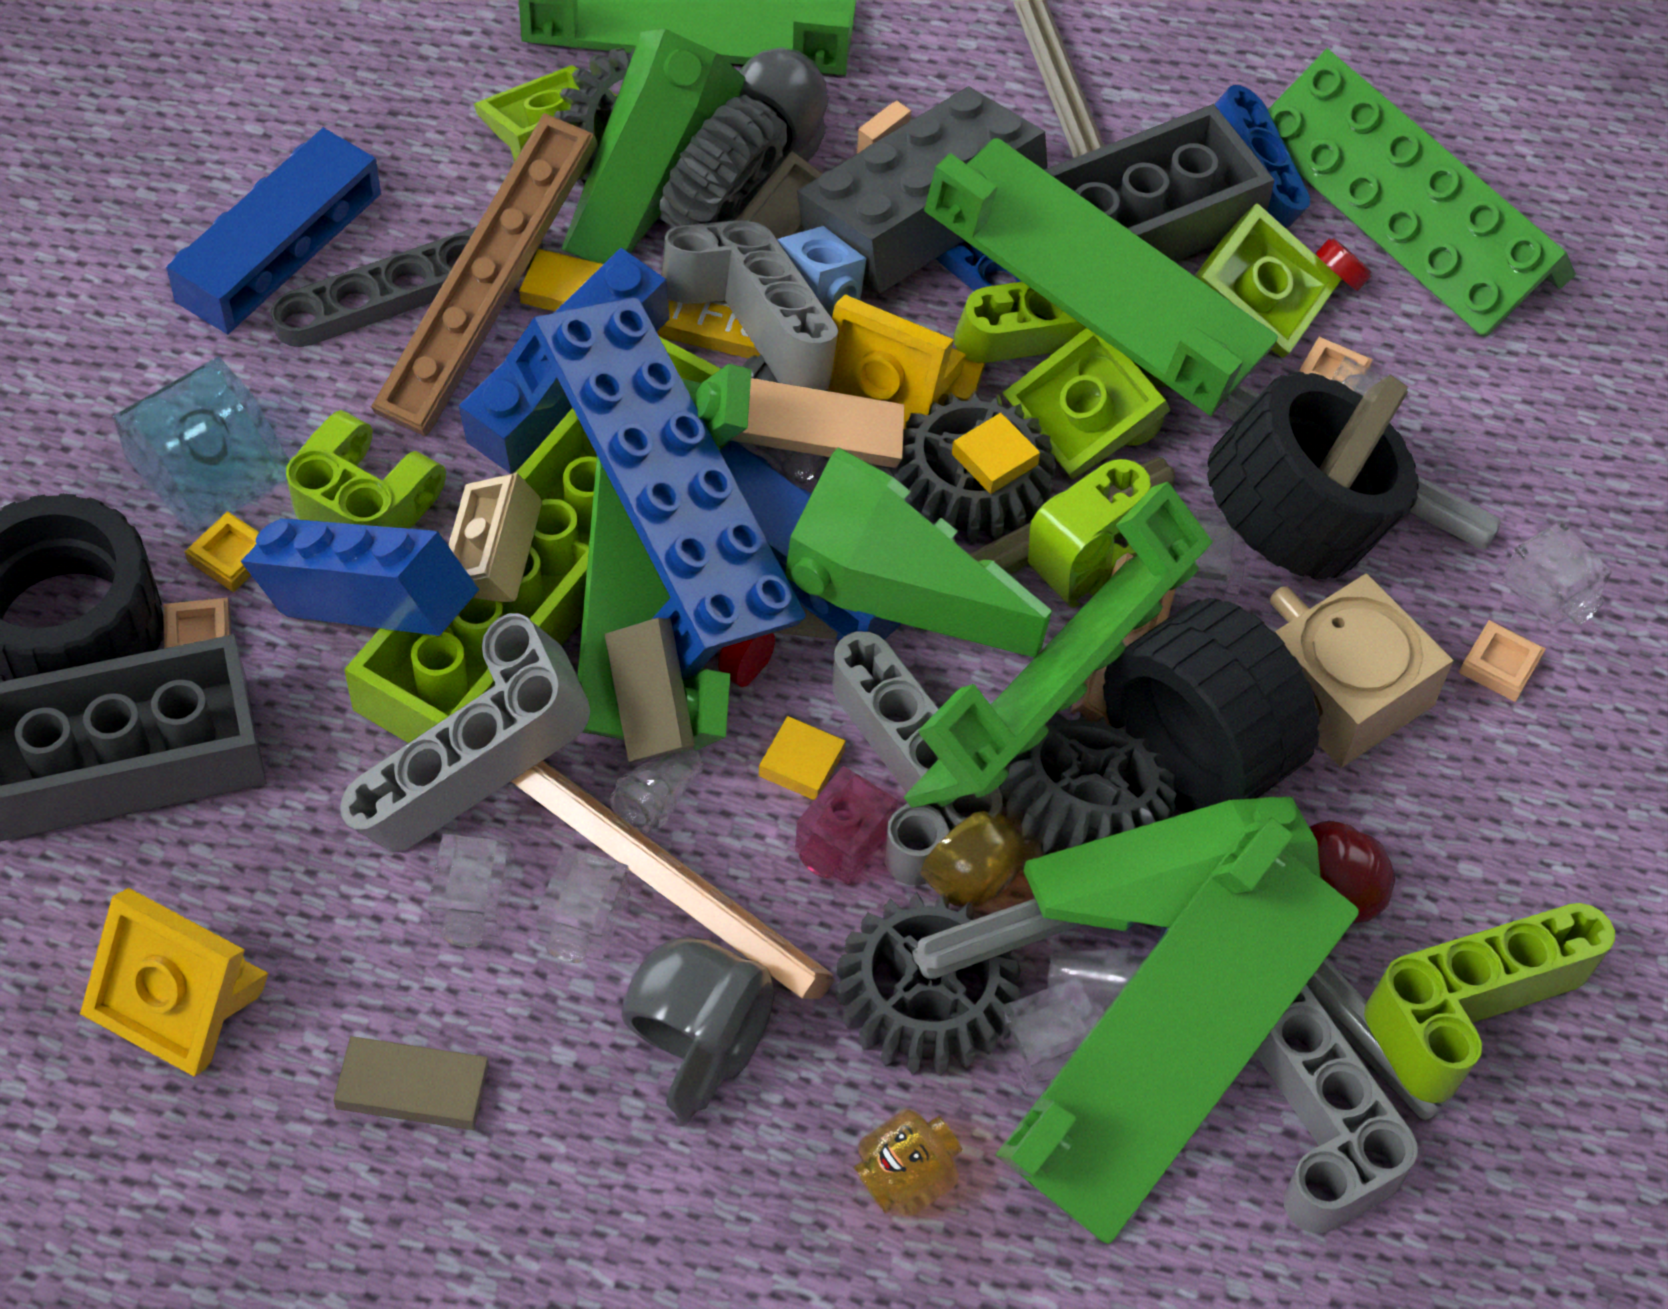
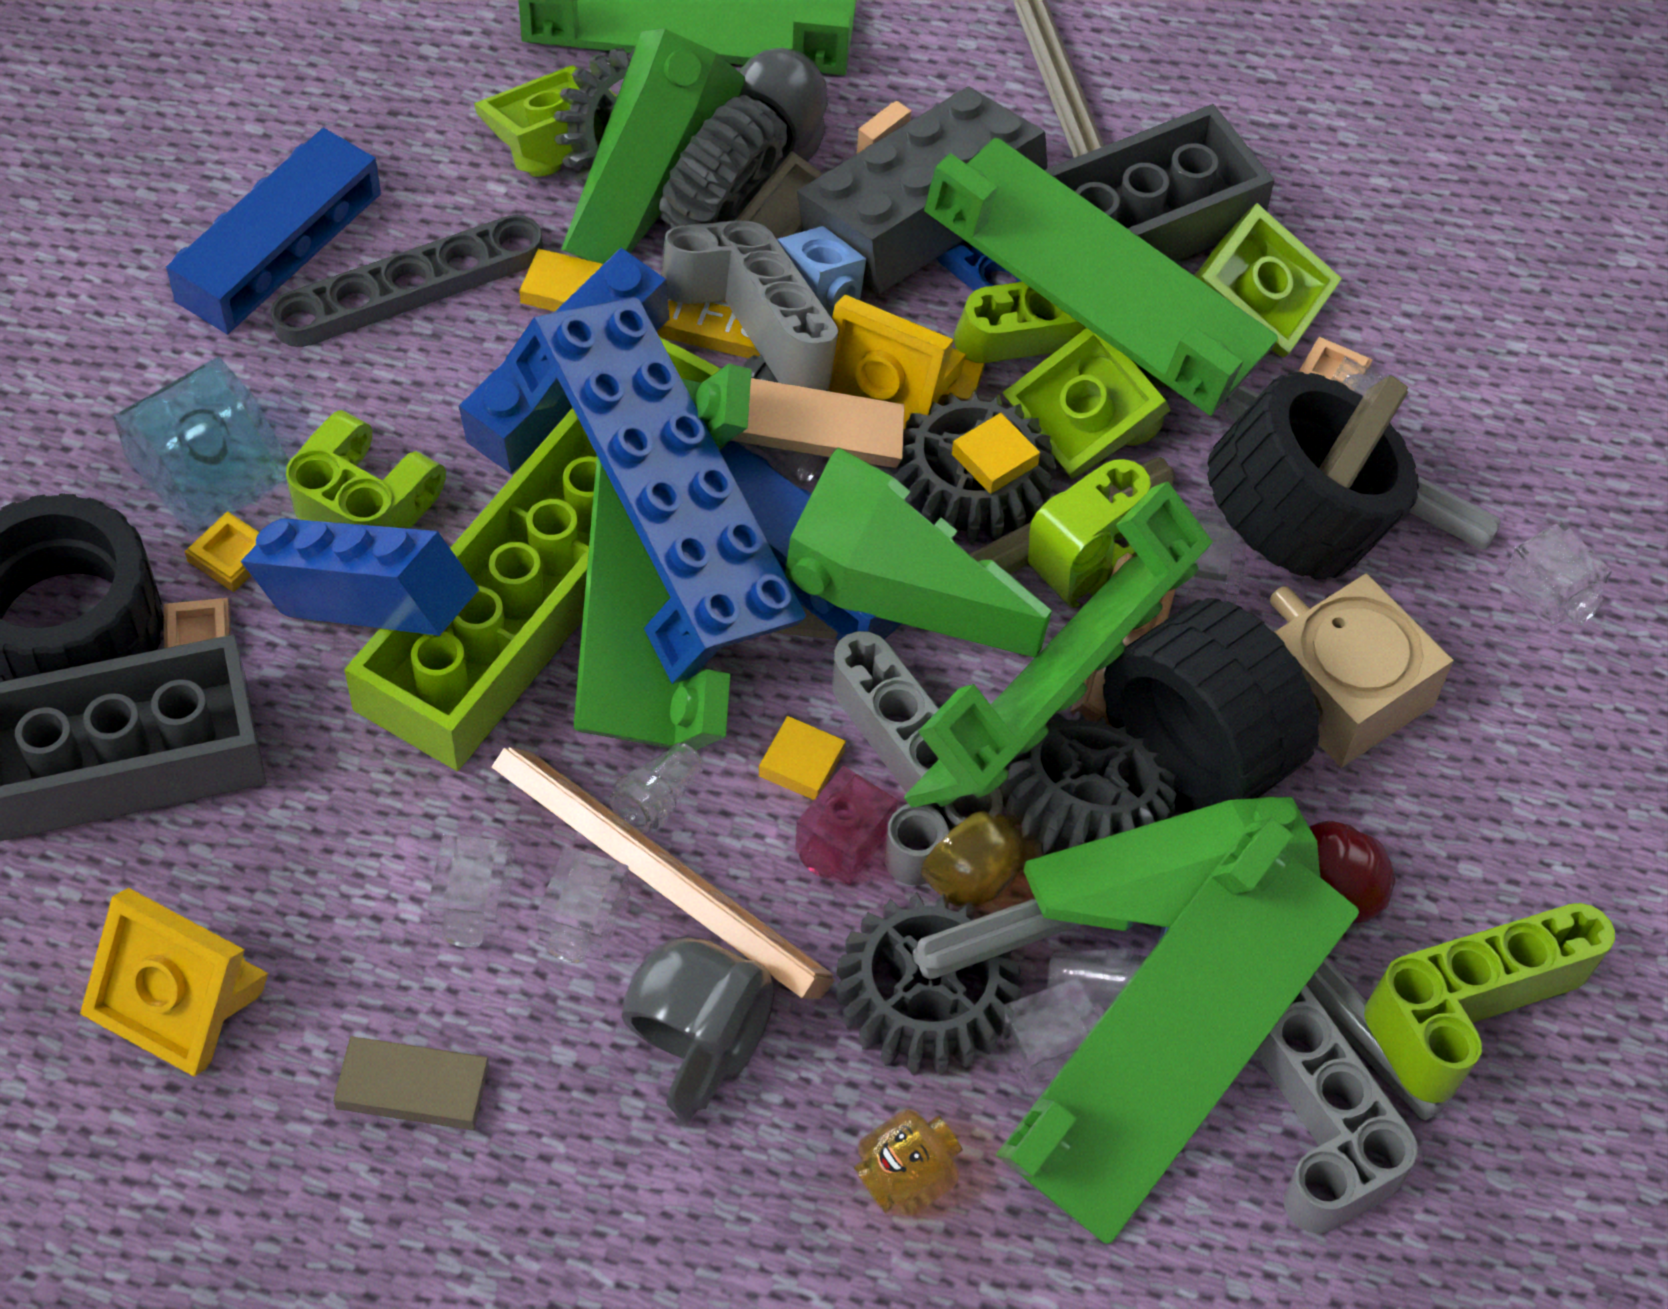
(479, 747): light grey beam -> none
(484, 275): medium nougat tile -> none
(496, 534): tan slope -> none
(649, 690): dark tan tile -> none
(746, 658): red tile -> none
(1256, 128): blue beam -> none
(1344, 263): red tile -> none
(1414, 196): bright green bracket -> none
(1502, 660): light nougat tile -> none

